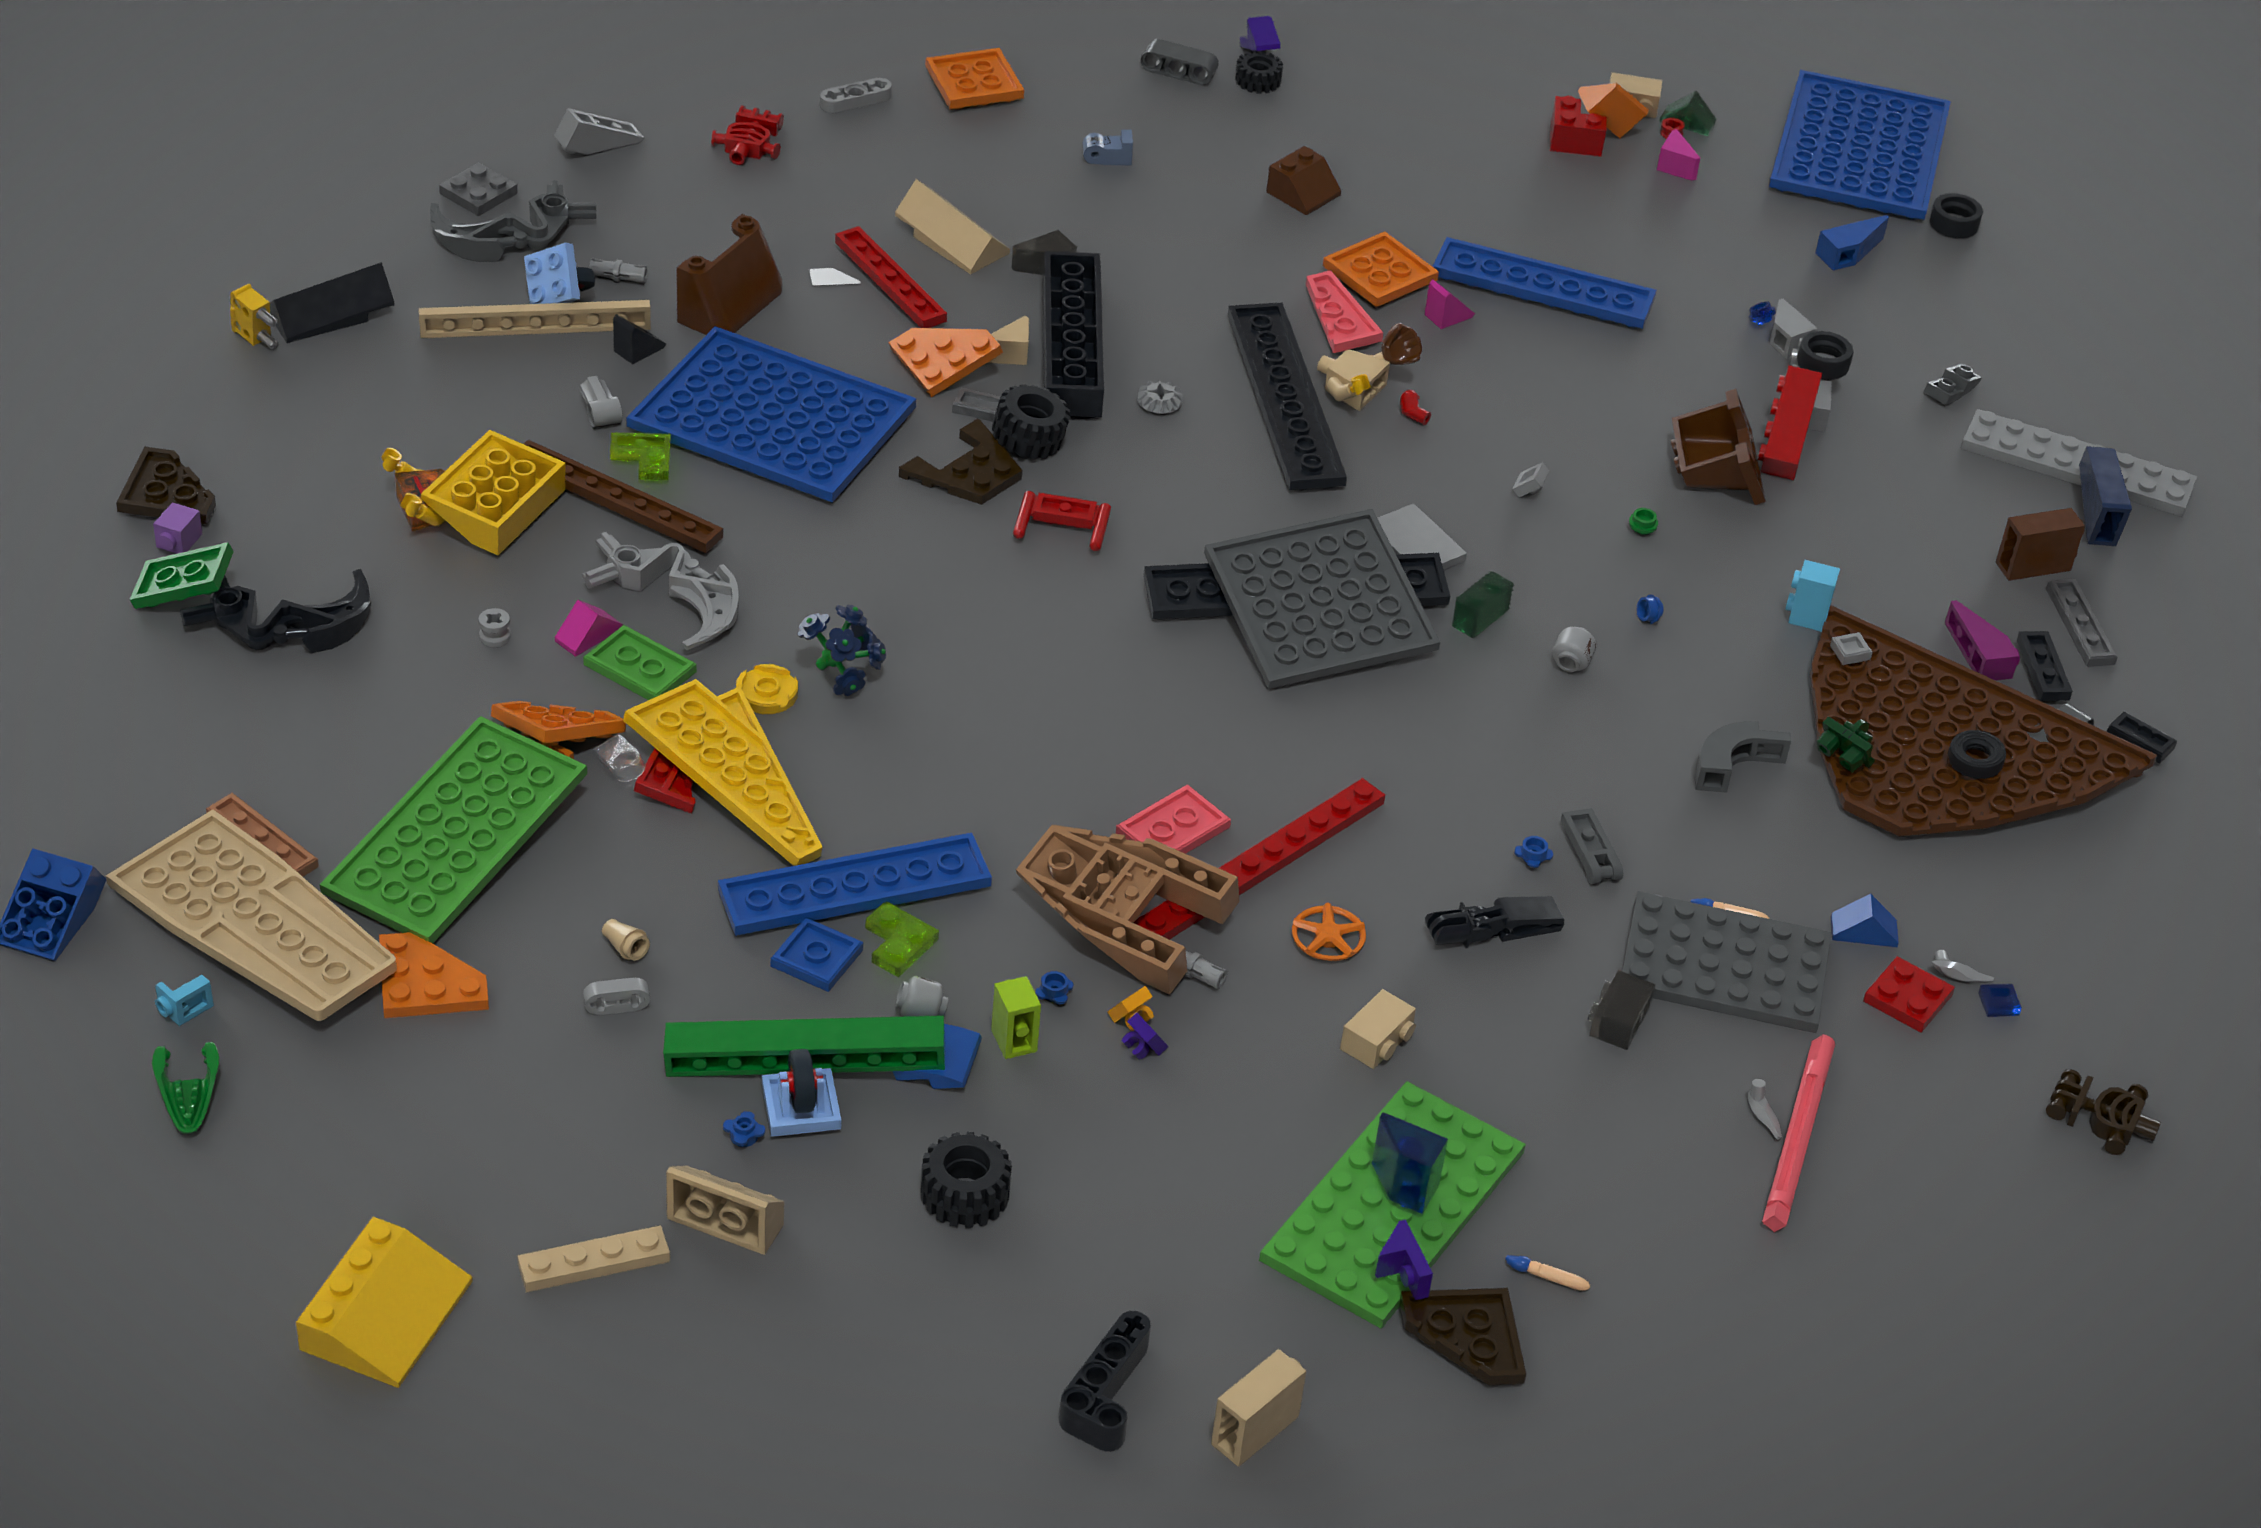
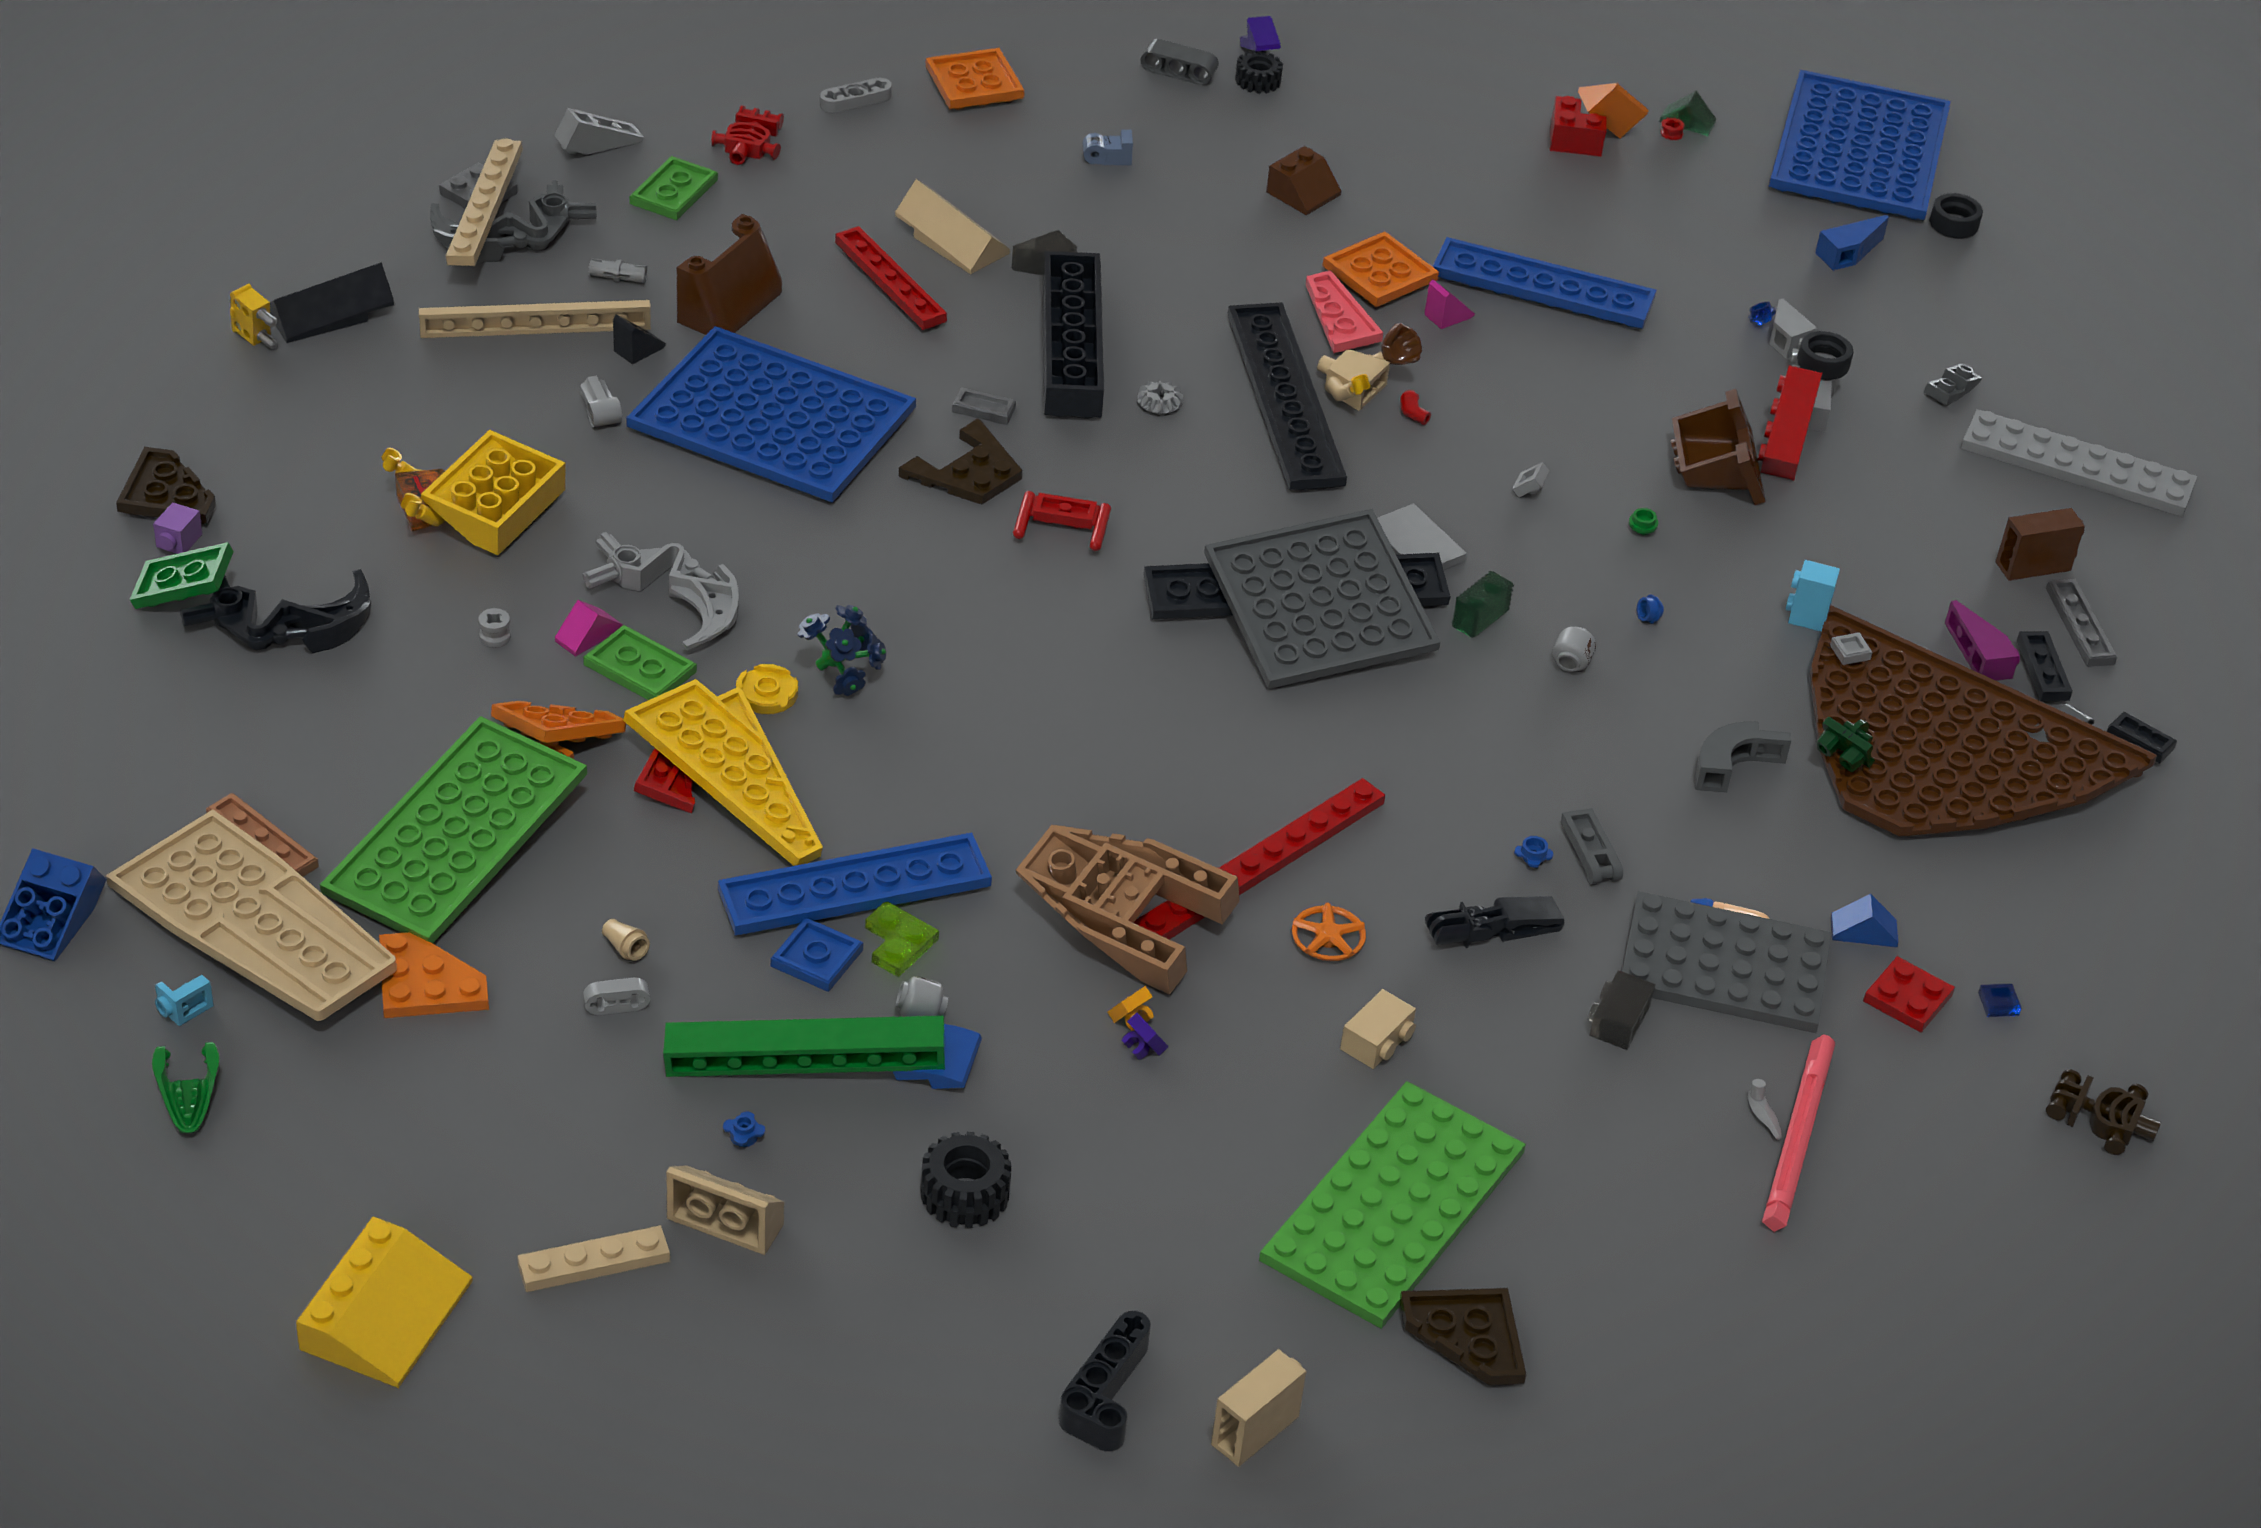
(484, 203): none -> tan plate
(555, 275): light blue plate -> none
(621, 758): clear piece -> none
(636, 504): reddish brown plate -> none
(648, 449): clear neon green plate -> none
(673, 188): none -> bright green tile
(801, 1098): light blue plate -> none
(830, 276): white sticker -> none
(944, 355): orange plate -> none
(1013, 342): tan slope -> none
(1016, 1017): lime brick -> none
(1030, 421): black tyre -> none
(1054, 987): blue plate -> none
(1178, 821): coral tile -> none
(1204, 970): light grey pin -> none
(1404, 1256): dark purple slope -> none
(1408, 1161): slope -> none
(1547, 1272): light nougat piece -> none
(1643, 89): tan brick -> none
(1678, 157): dark pink slope -> none
(1957, 970): light grey bar -> none
(1977, 767): black tyre -> none
(2104, 496): dark blue slope -> none

